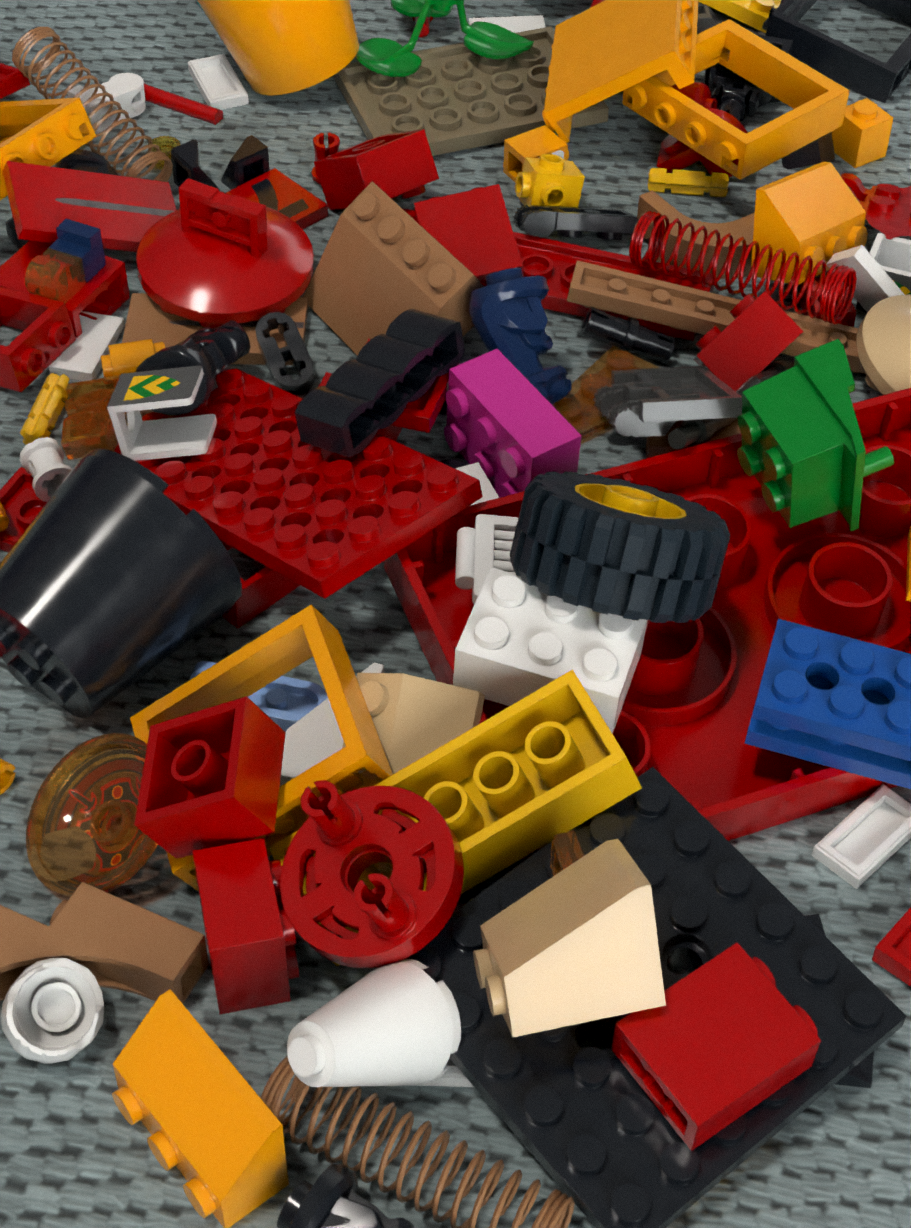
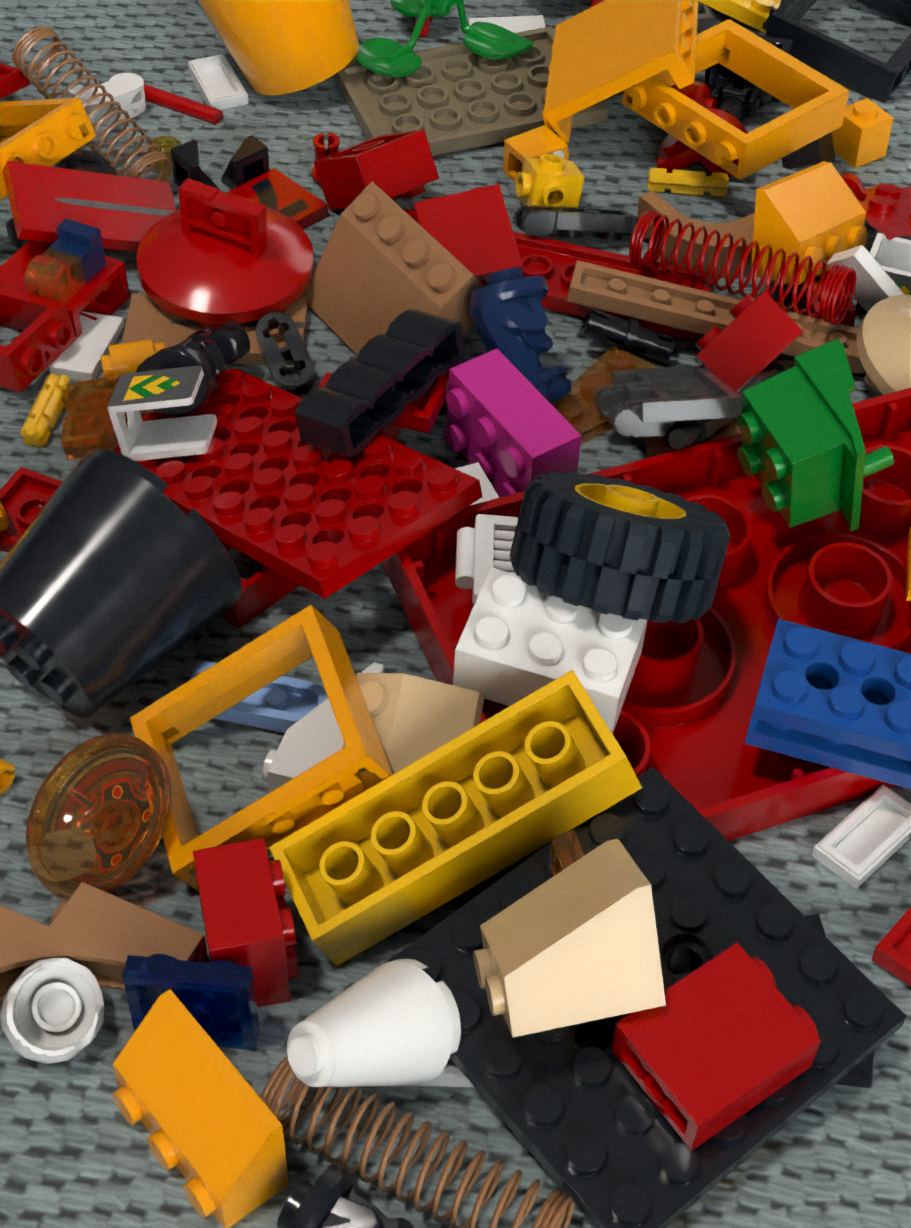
(45, 463): white bush -> none
(211, 778): red brick -> none
(214, 993): none -> clear blue plate
(346, 840): red piece -> none

